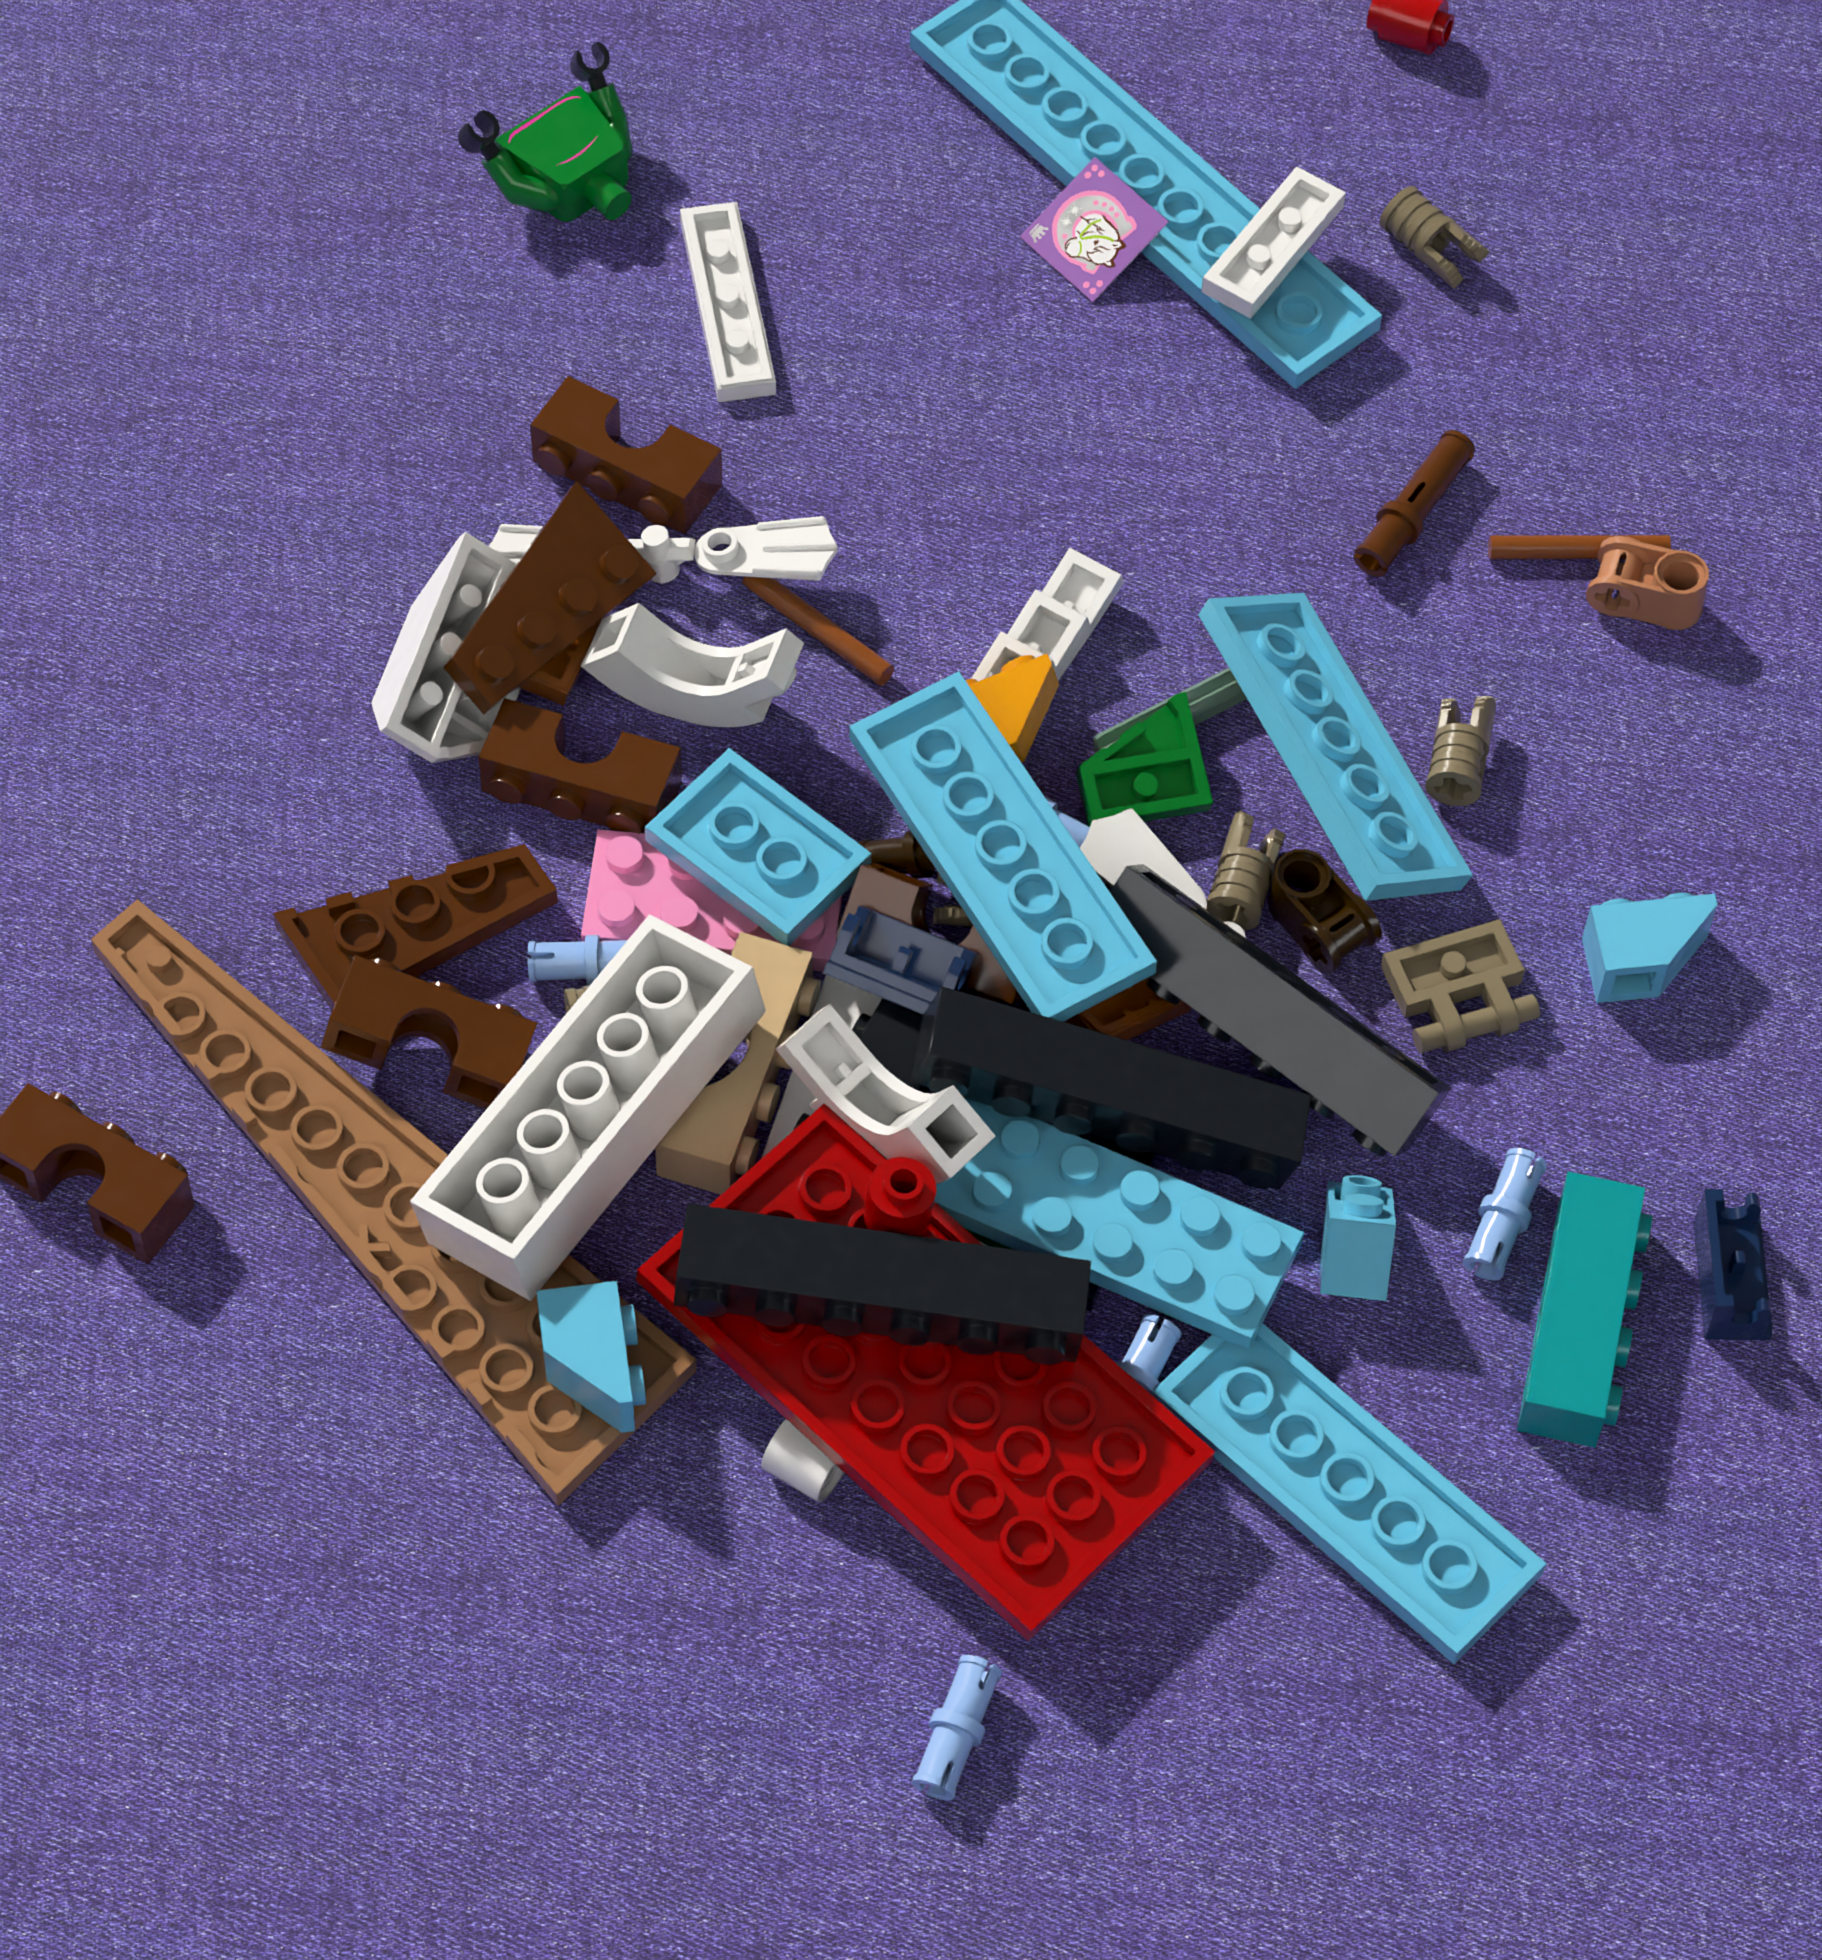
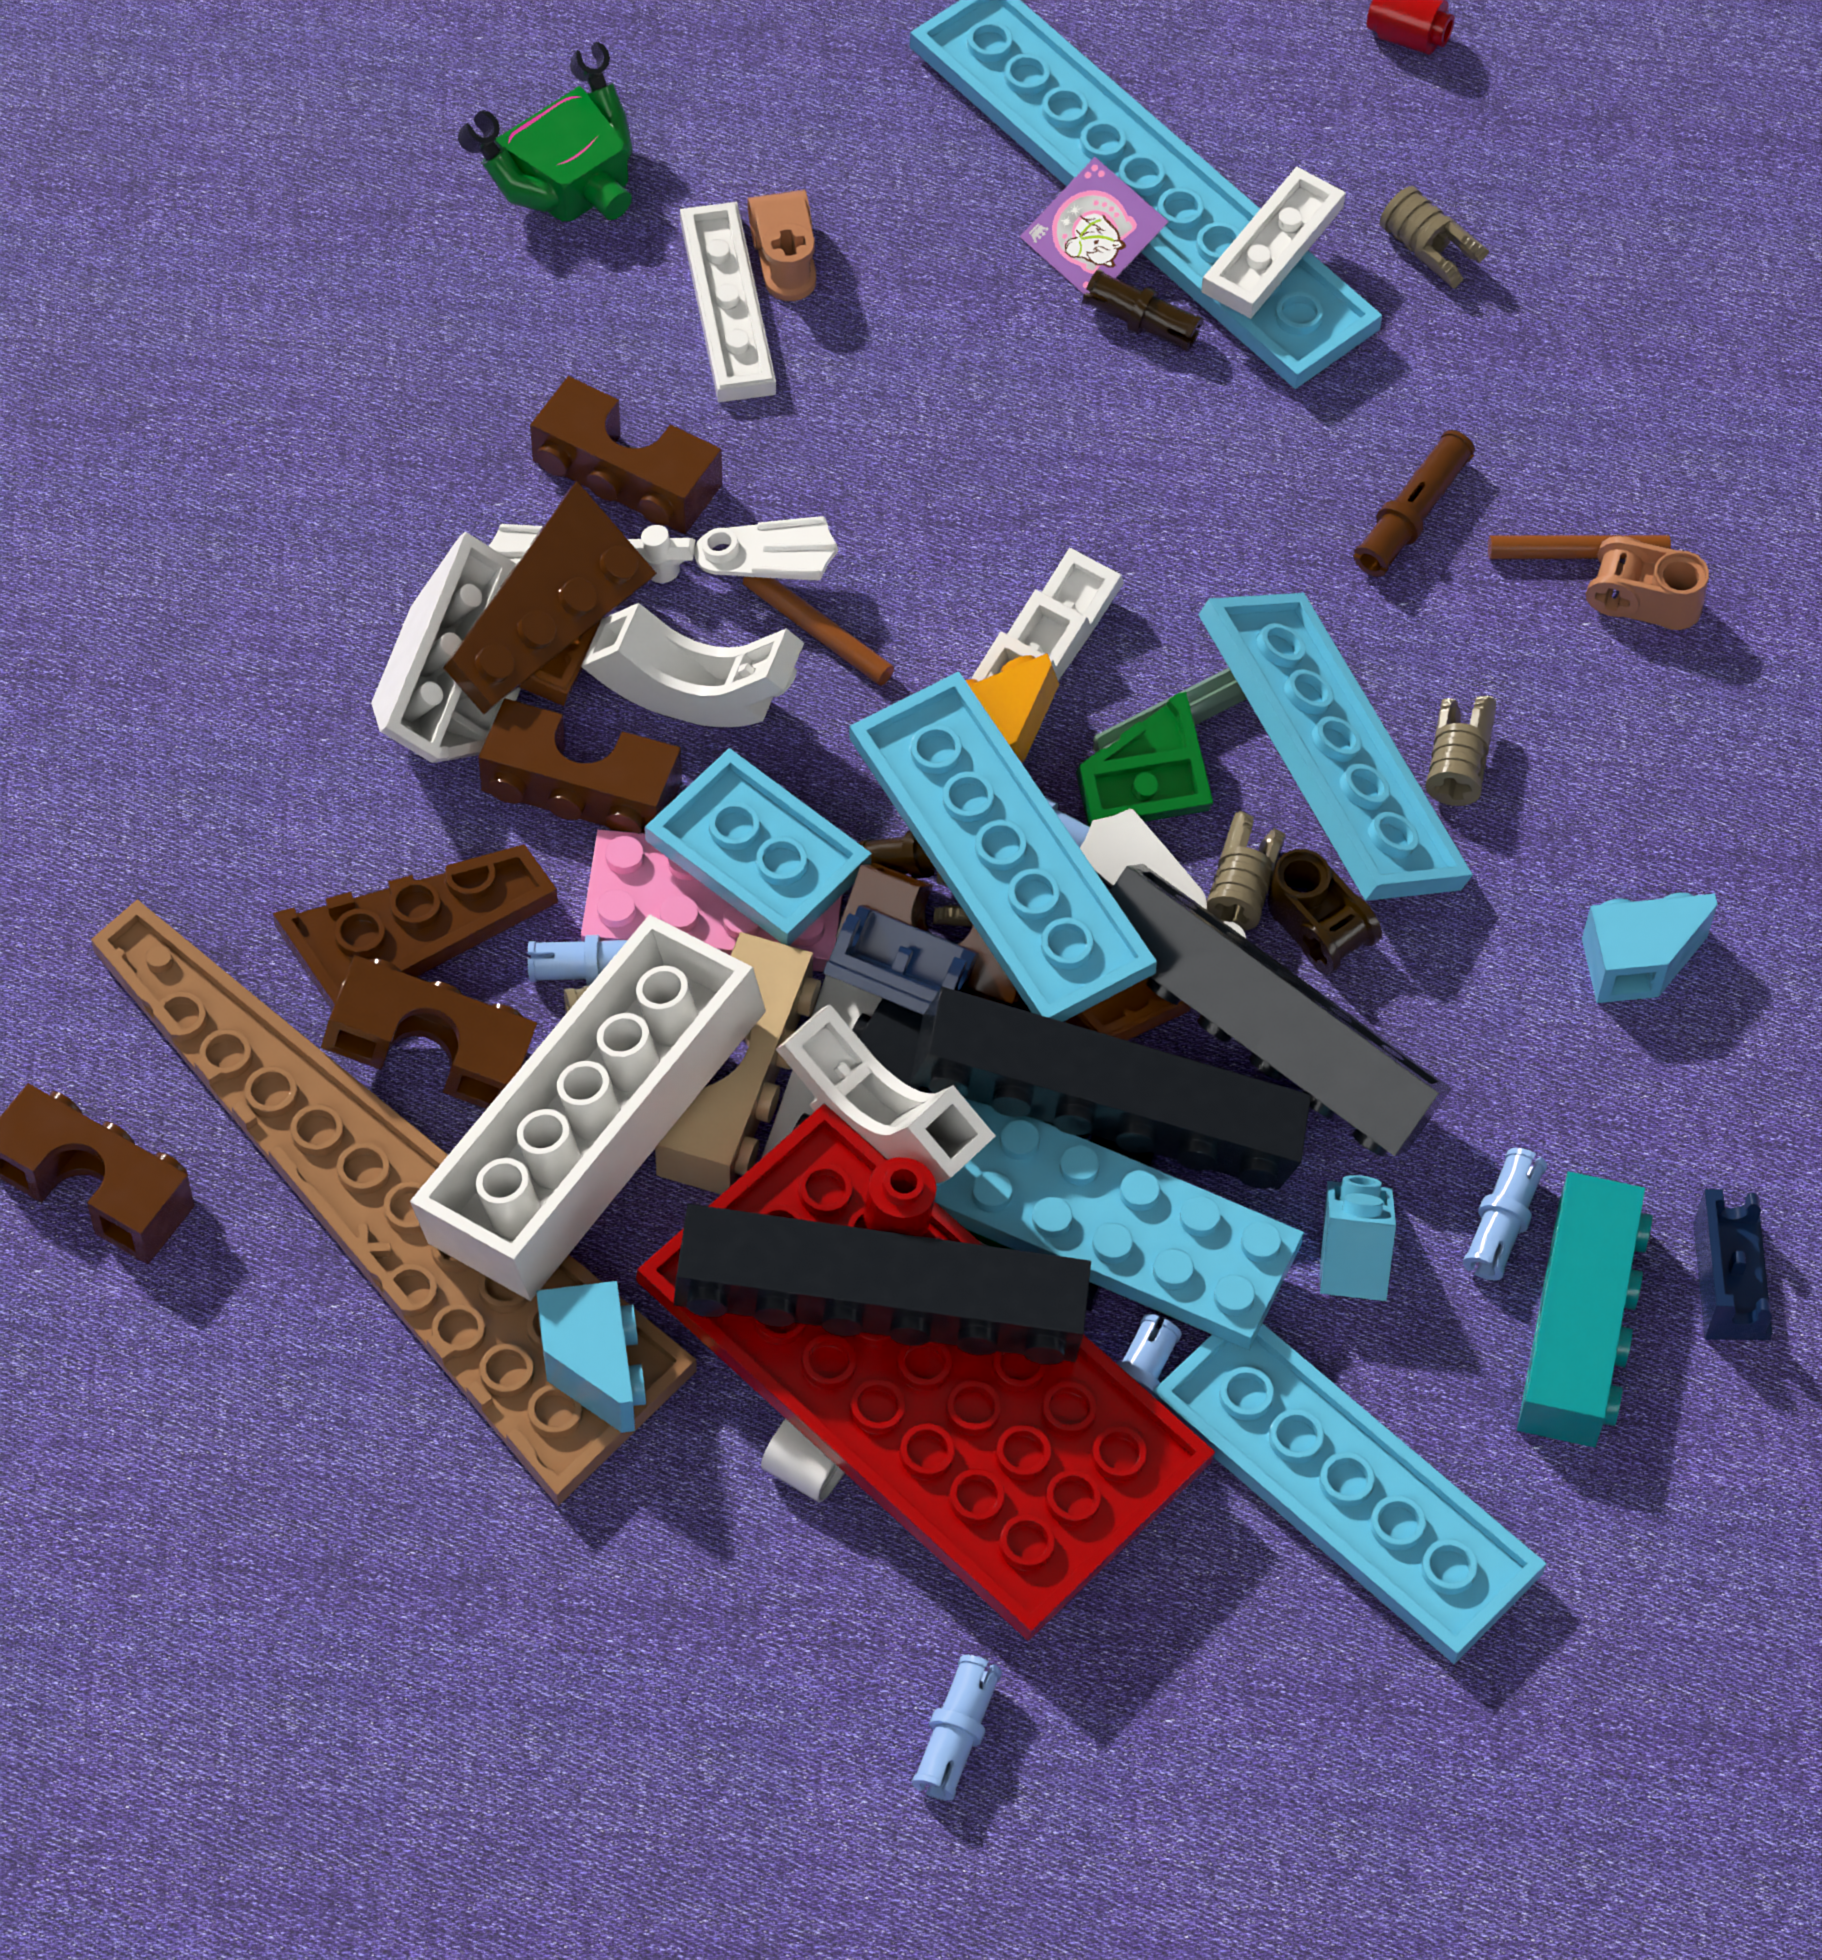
(784, 243): none -> nougat piece
(1142, 310): none -> dark brown pin
(1455, 969): dark tan plate -> none

